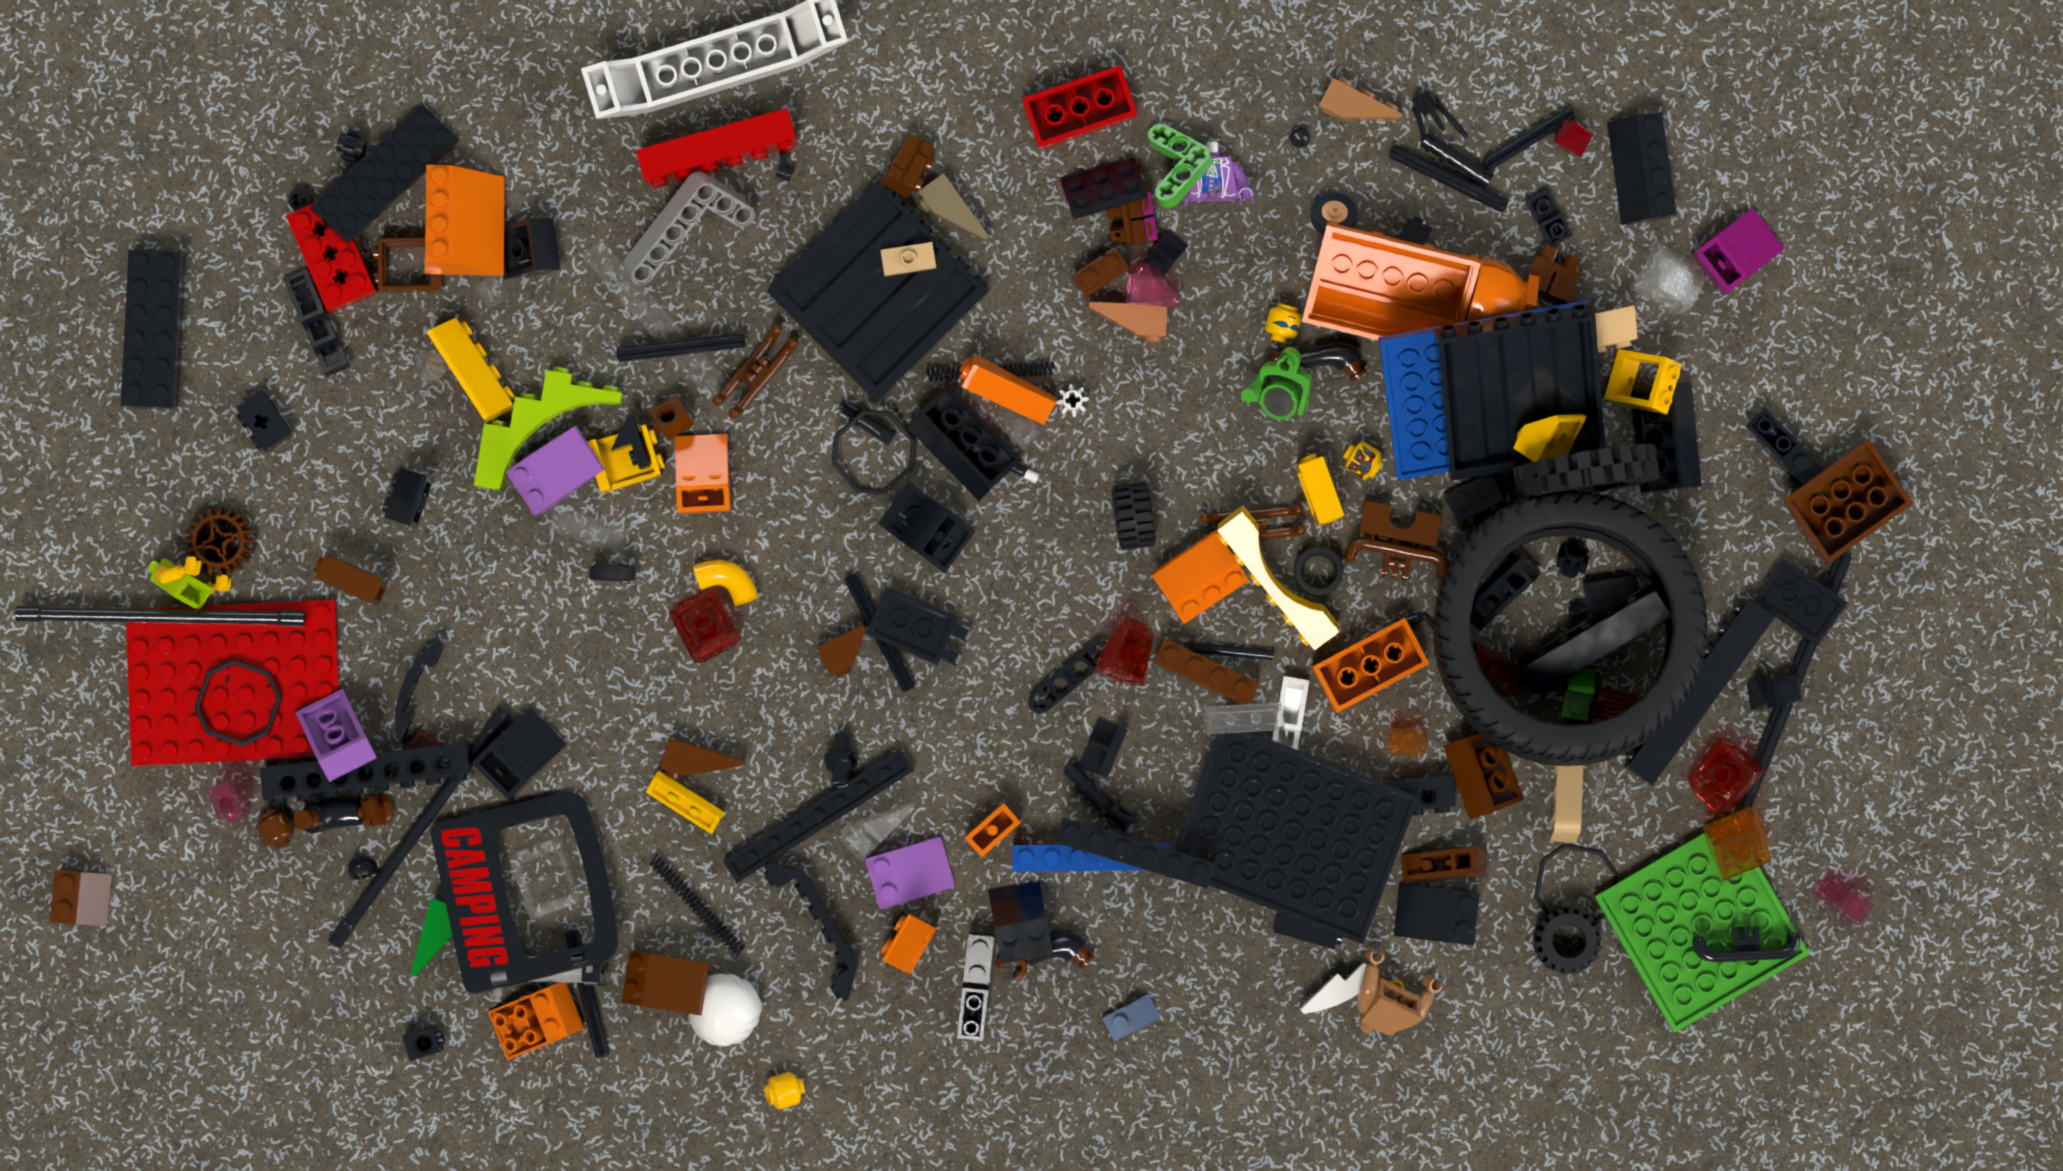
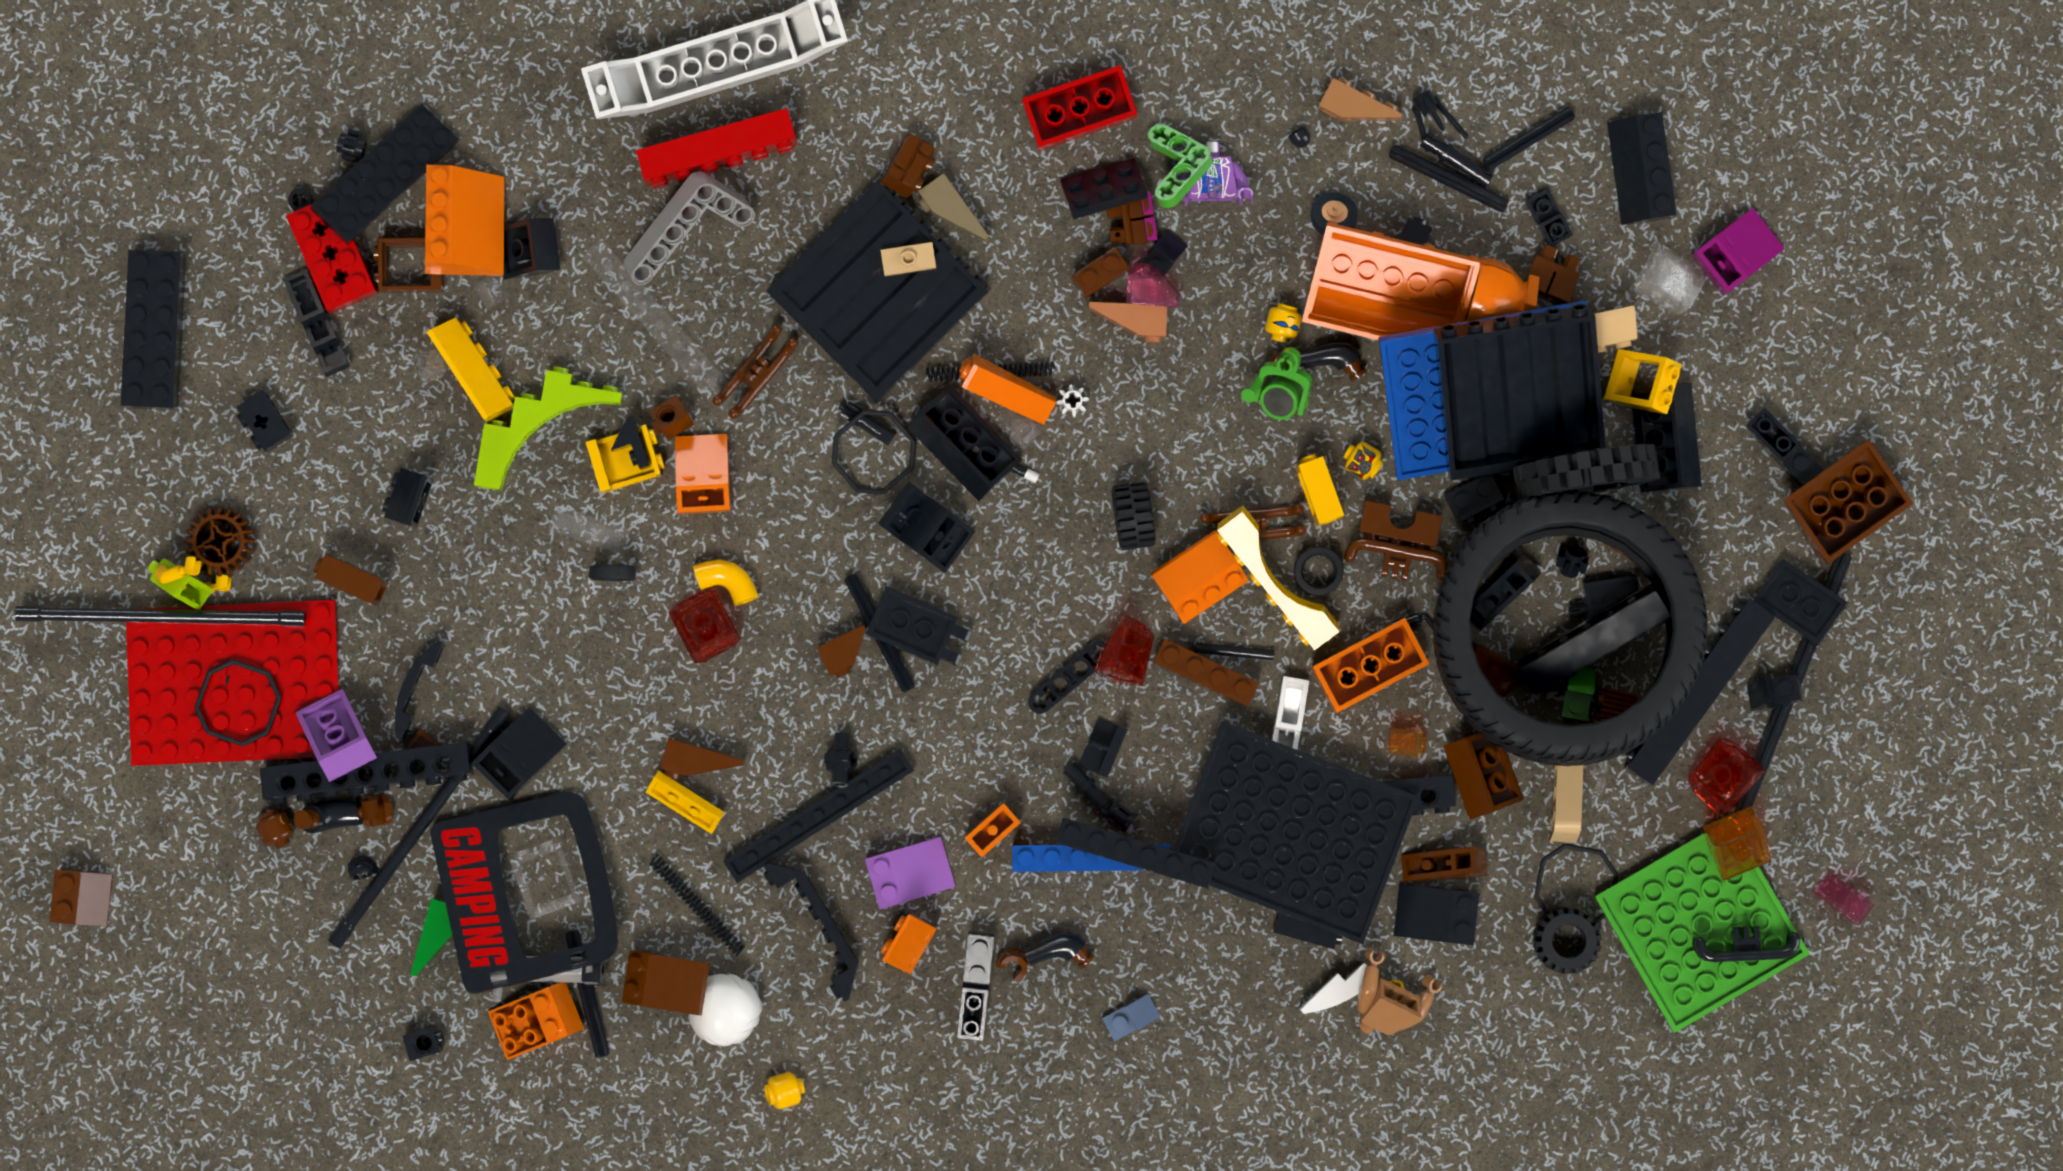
(228, 800): clear pink brick -> none
(555, 471): medium lavender slope -> none
(680, 347): black axle -> none
(784, 171): black hand -> none
(870, 832): clear slope -> none
(1020, 922): black slope -> none
(1243, 718): clear tile -> none
(1549, 436): yellow slope -> none
(1573, 138): dark red slope -> none

